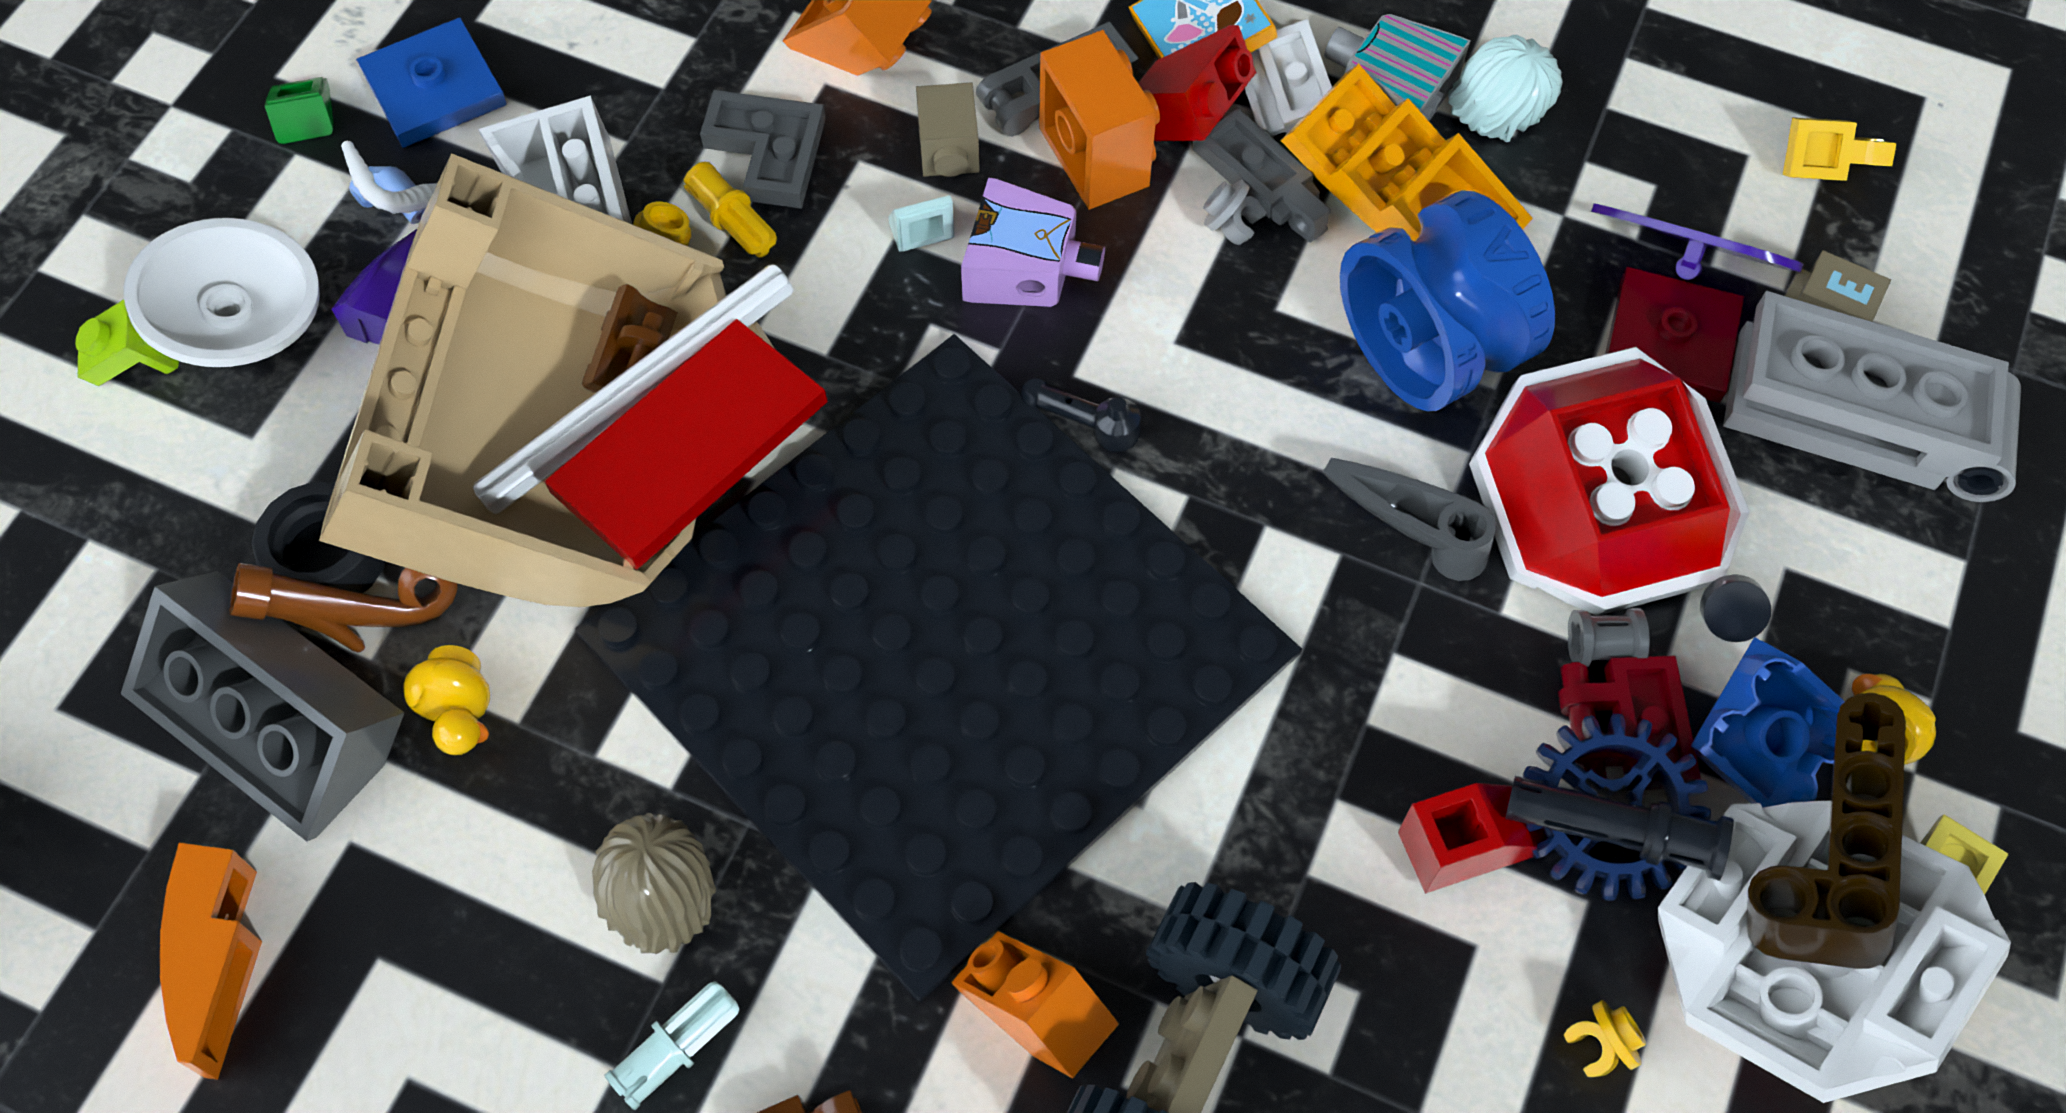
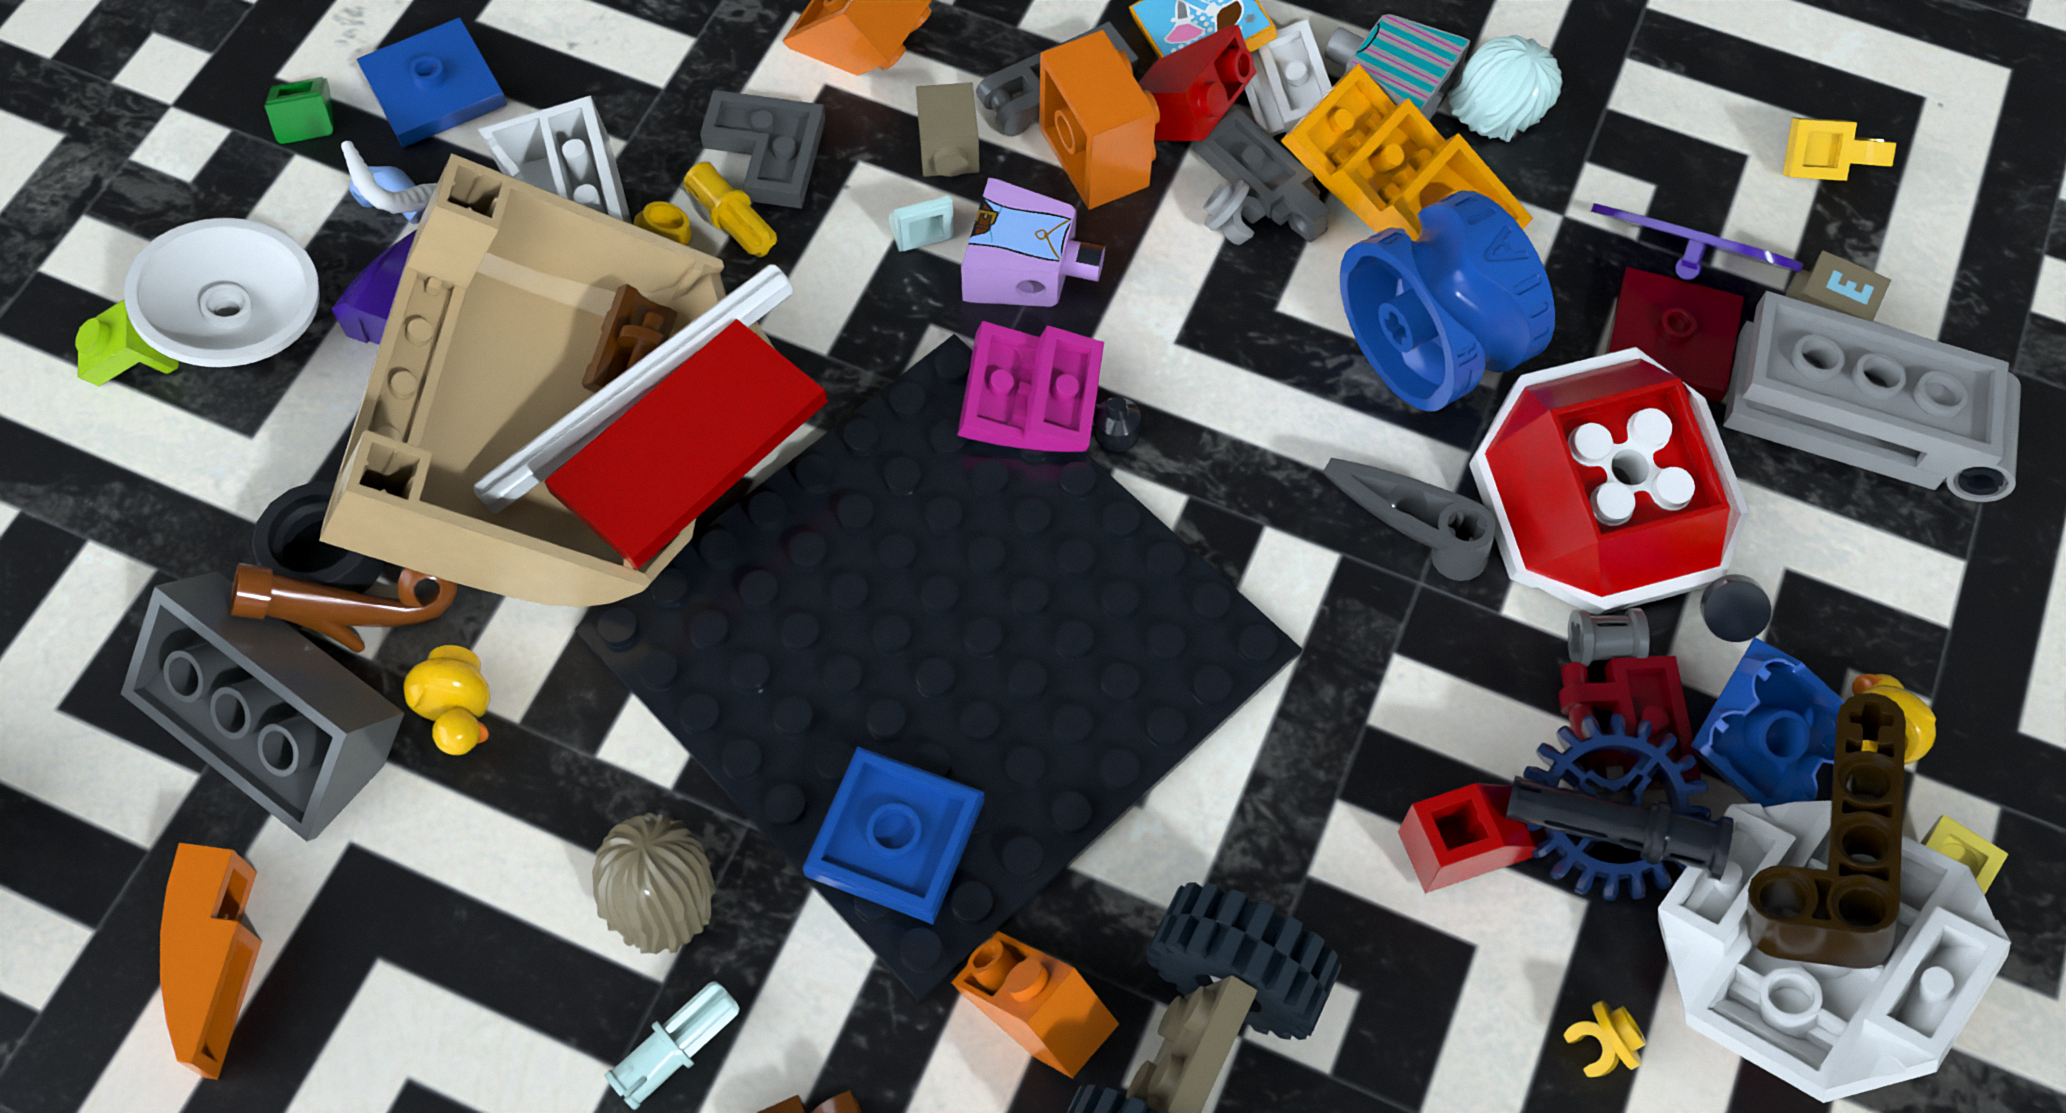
(894, 835): none -> blue plate
(1031, 389): none -> dark pink slope

